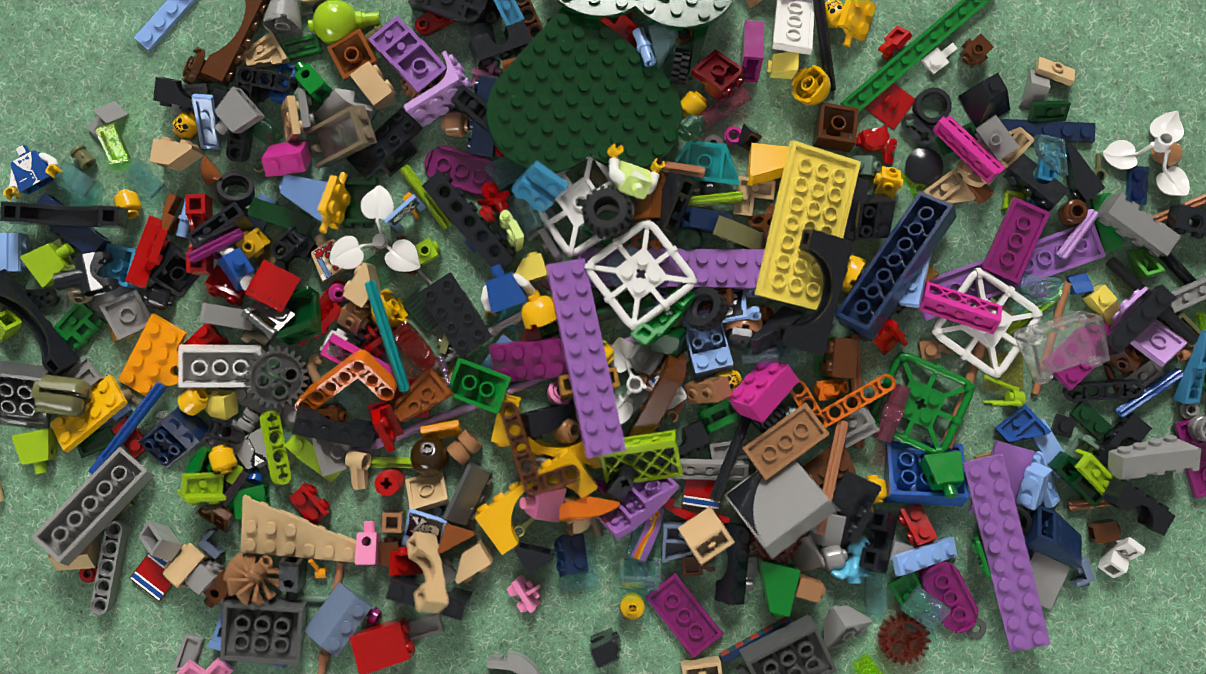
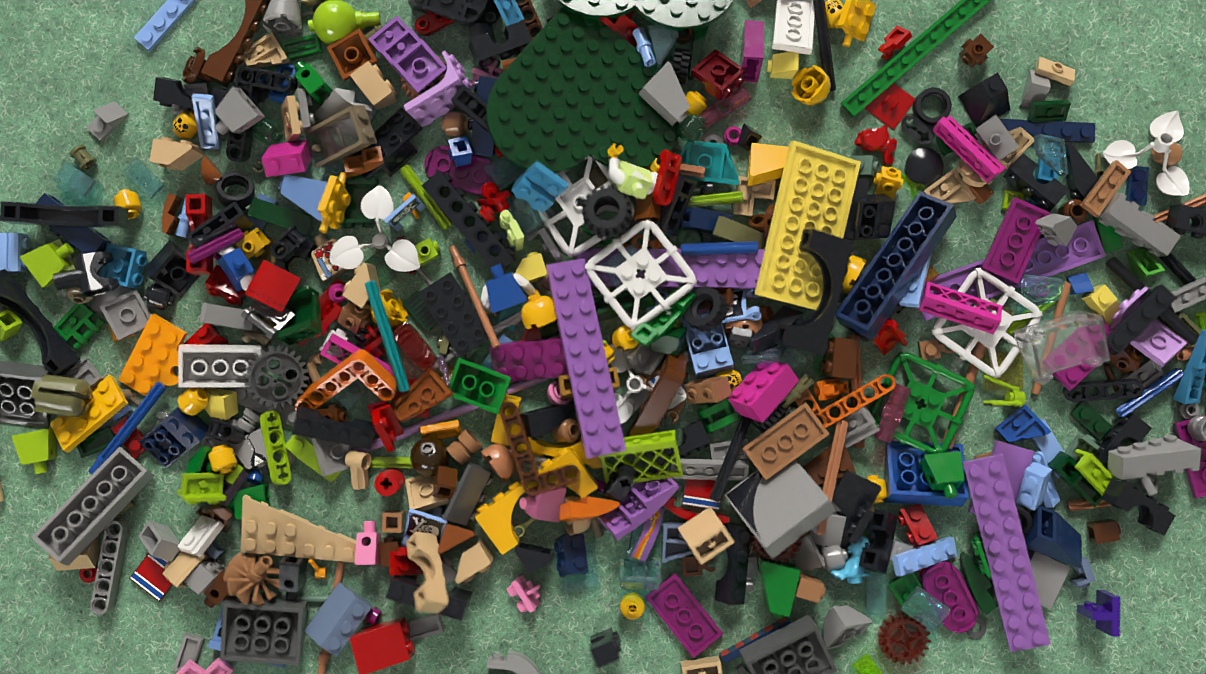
(30, 172): torso -> none
(43, 292): black beam -> none
(112, 143): clear neon green plate -> none
(147, 252): red bracket -> none
(200, 536): none -> white plate
(310, 504): red bracket -> none
(369, 160): none -> dark orange slope
(445, 482): none -> reddish brown brick
(460, 151): none -> blue brick
(460, 265): none -> nougat bar
(500, 460): none -> nougat cylinder
(622, 340): none -> yellow head
(666, 95): none -> light grey slope
(666, 177): none -> red plate
(719, 248): none -> blue axle
(797, 390): none -> olive pin
(836, 127): reddish brown slope -> none
(937, 59): white plate -> none
(977, 584): none -> dark green slope
(1057, 228): none -> light grey slope
(1063, 425): black plate -> none
(1077, 234): lavender axle -> none
(1105, 188): none -> medium nougat plate
(1105, 612): none -> dark purple bracket
(1118, 556): white brick -> none
(1149, 483): none -> light grey plate

